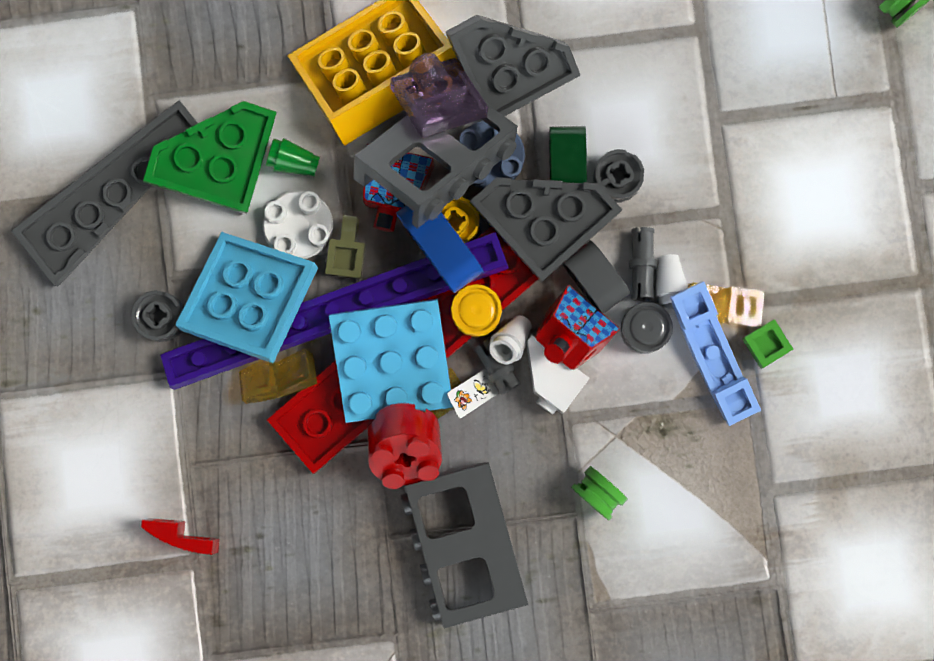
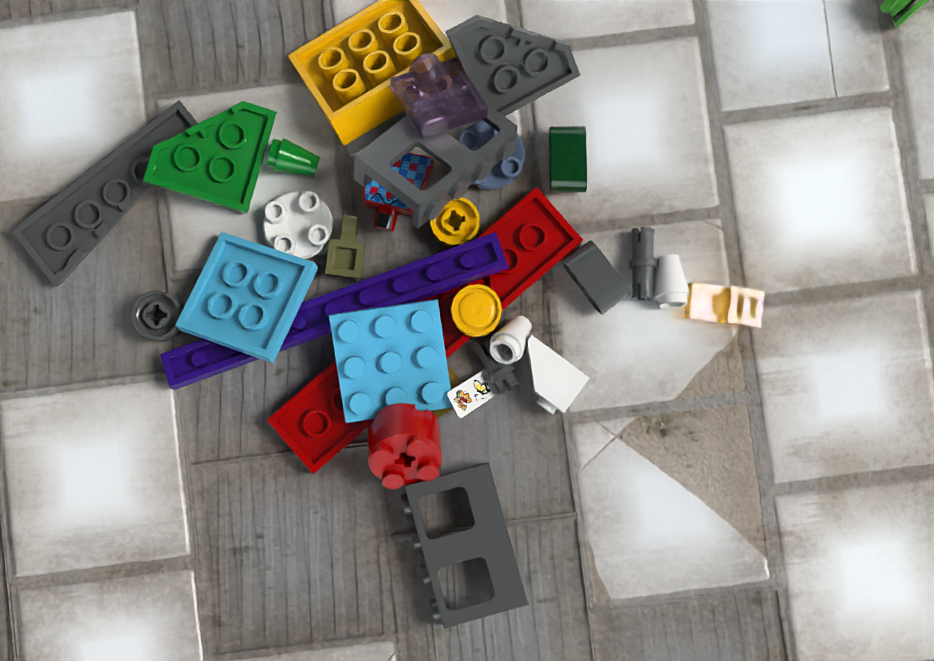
(173, 534): red slope -> none
(274, 380): clear yellow slope -> none
(443, 249): blue beam -> none
(545, 218): dark grey plate -> none
(574, 330): torso -> none
(599, 492): bright green wheel -> none
(619, 174): dark grey wheel -> none
(646, 327): dark grey wheel -> none
(713, 354): light blue slope -> none
(767, 344): bright green plate -> none

